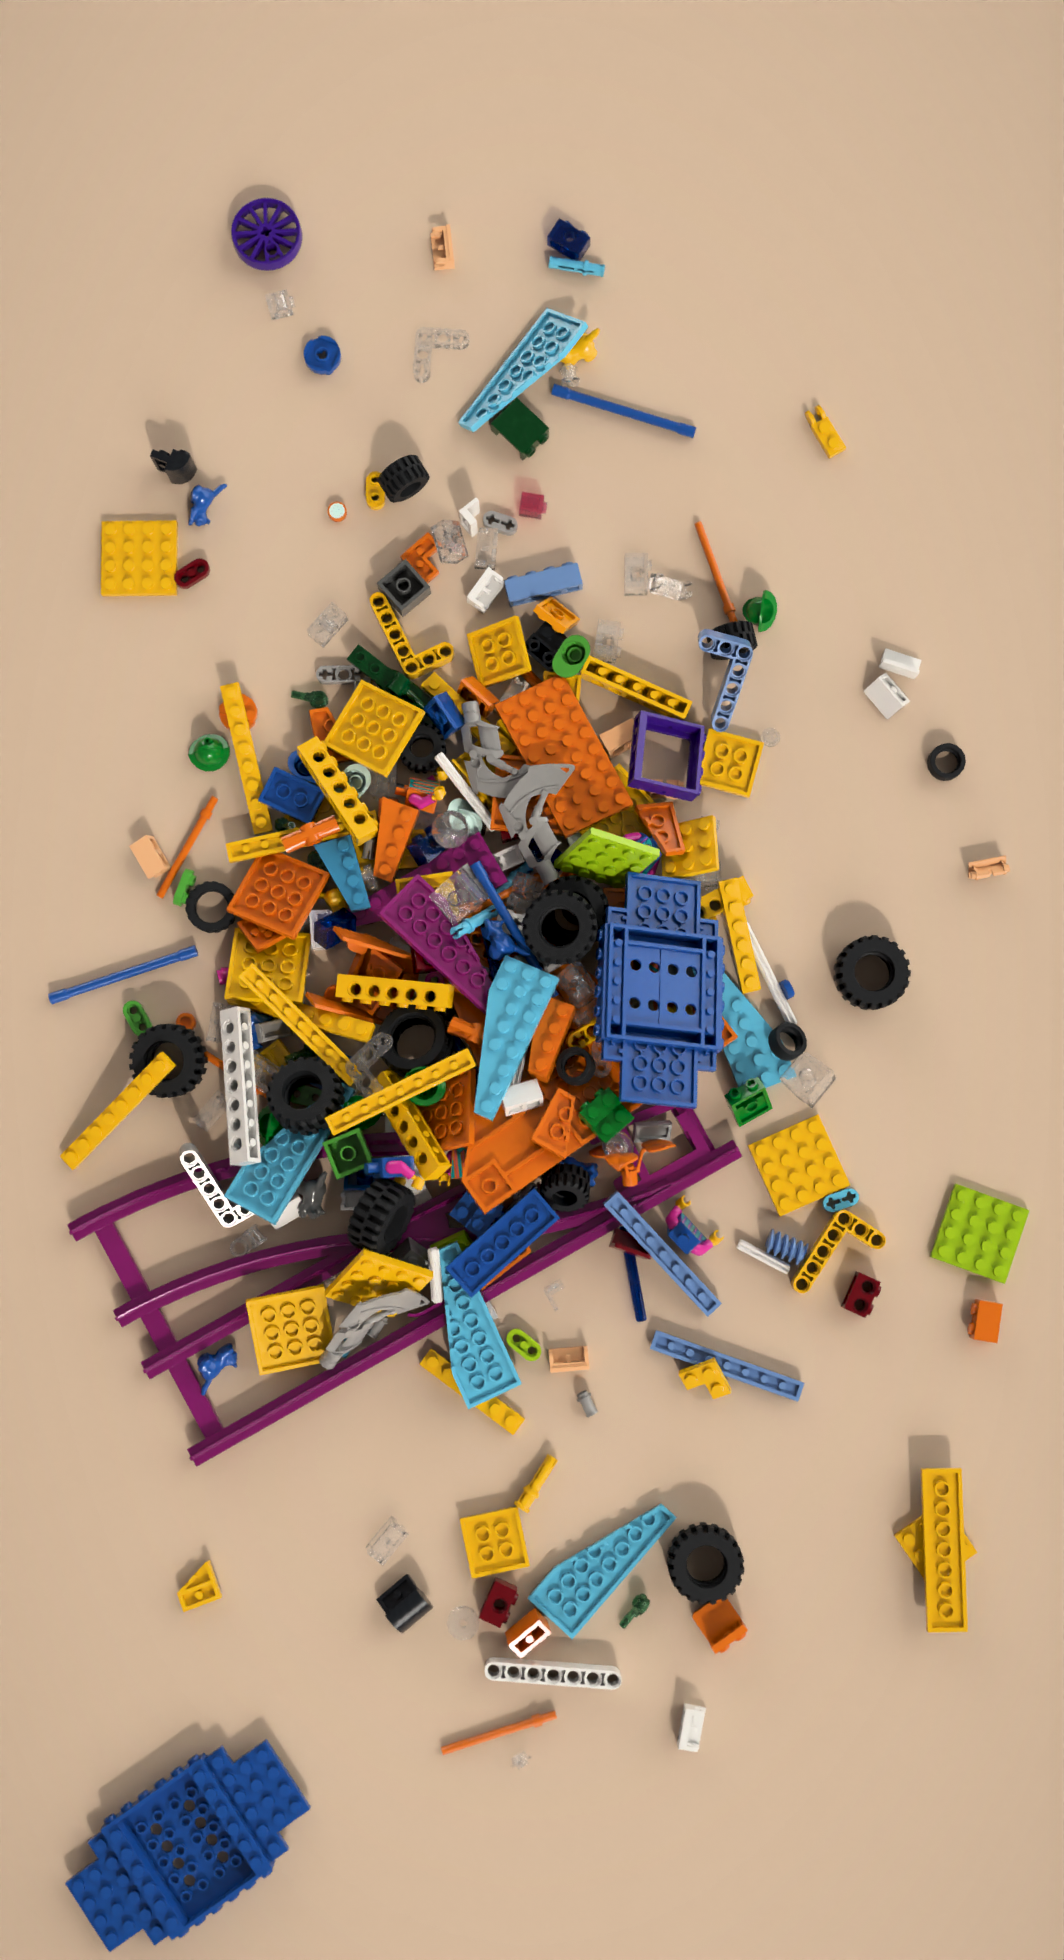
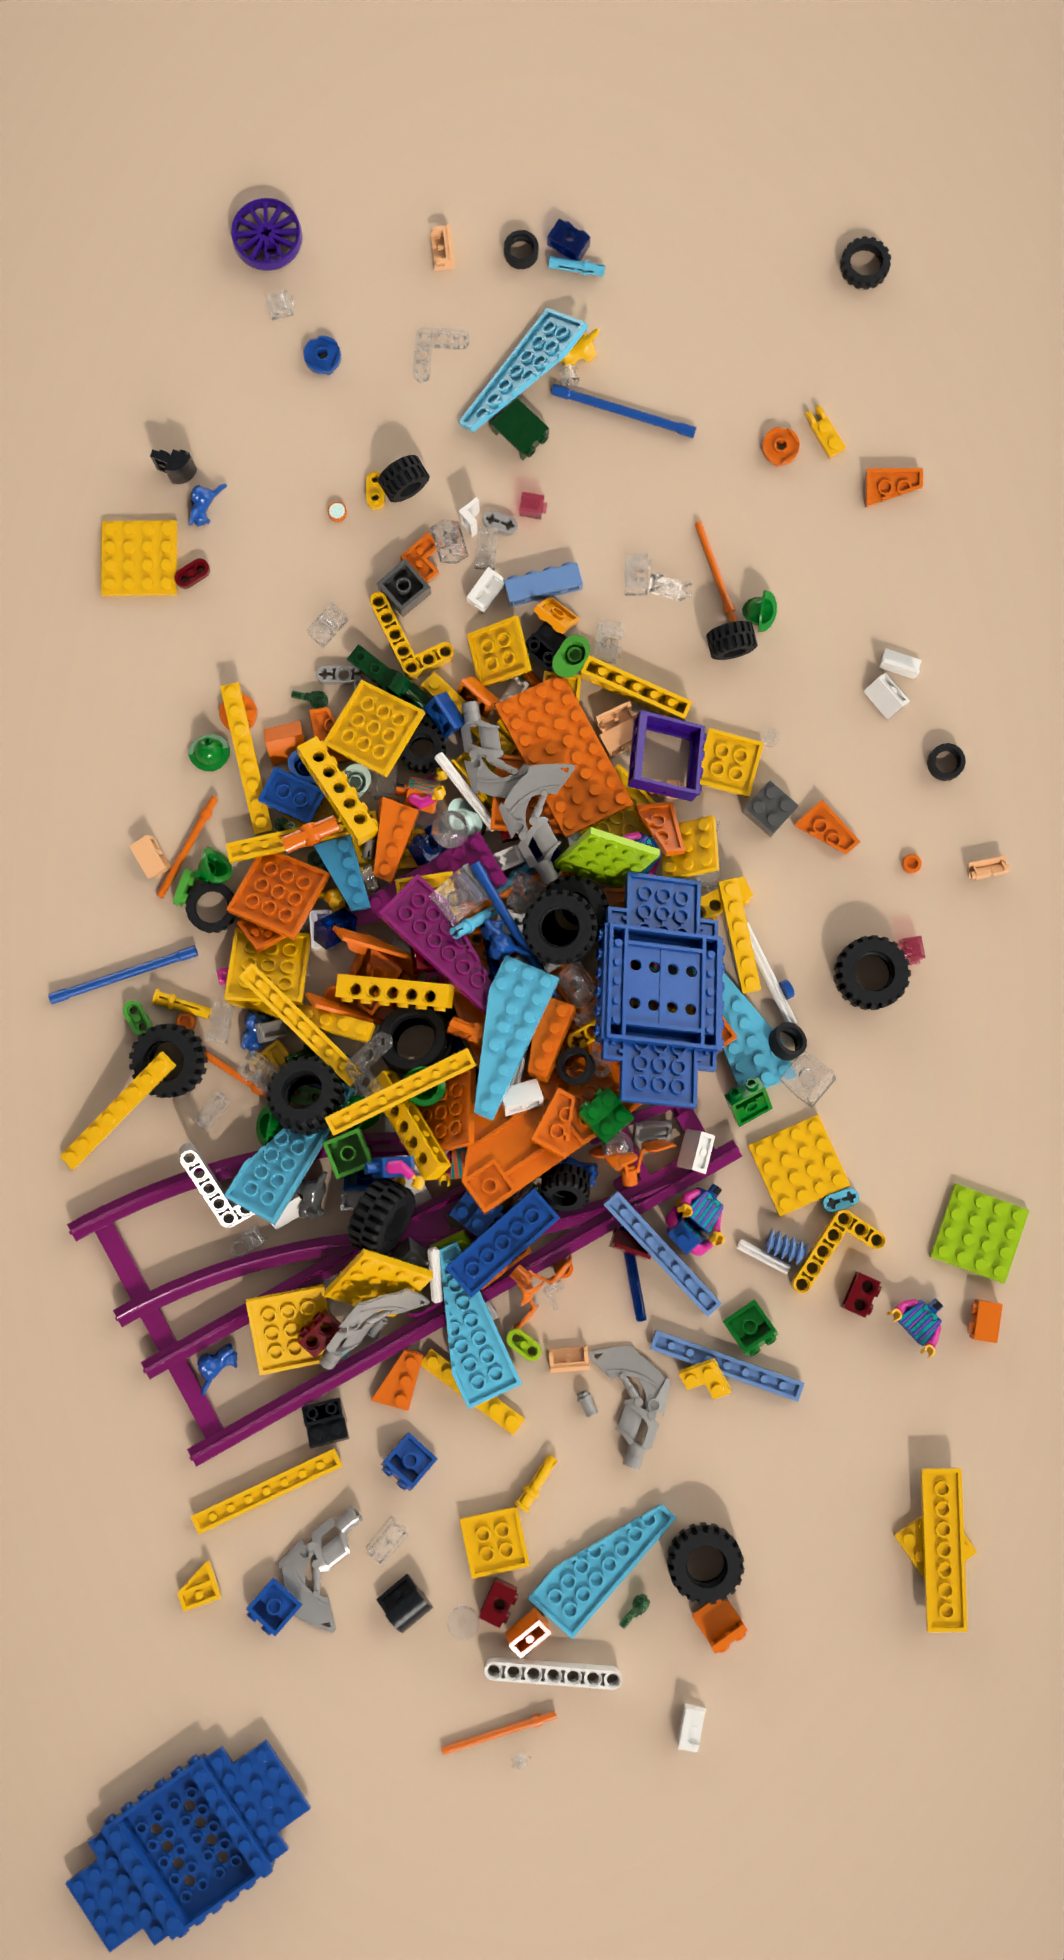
(173, 1002): none -> yellow pin
(213, 867): none -> green helmet
(240, 1086): white brick -> none
(266, 1491): none -> yellow plate
(273, 1607): none -> blue plate
(283, 741): none -> orange slope
(315, 1607): none -> light grey piece
(323, 1335): none -> dark red brick
(325, 1422): none -> black brick
(400, 1382): none -> orange wing
(408, 1462): none -> blue plate
(521, 263): none -> black tyre
(523, 1278): none -> orange plant
(558, 1265): none -> orange tile
(614, 717): none -> light nougat hinge
(625, 1362): none -> light grey piece
(695, 1150): none -> white panel
(704, 1211): none -> torso
(730, 676): medium blue beam -> none
(751, 1328): none -> green plate
(770, 808): none -> dark grey brick
(791, 448): none -> orange plate
(828, 828): none -> orange wing
(875, 247): none -> black tyre
(890, 483): none -> orange wing
(911, 863): none -> orange tile
(914, 949): none -> clear pink brick
(920, 1322): none -> torso

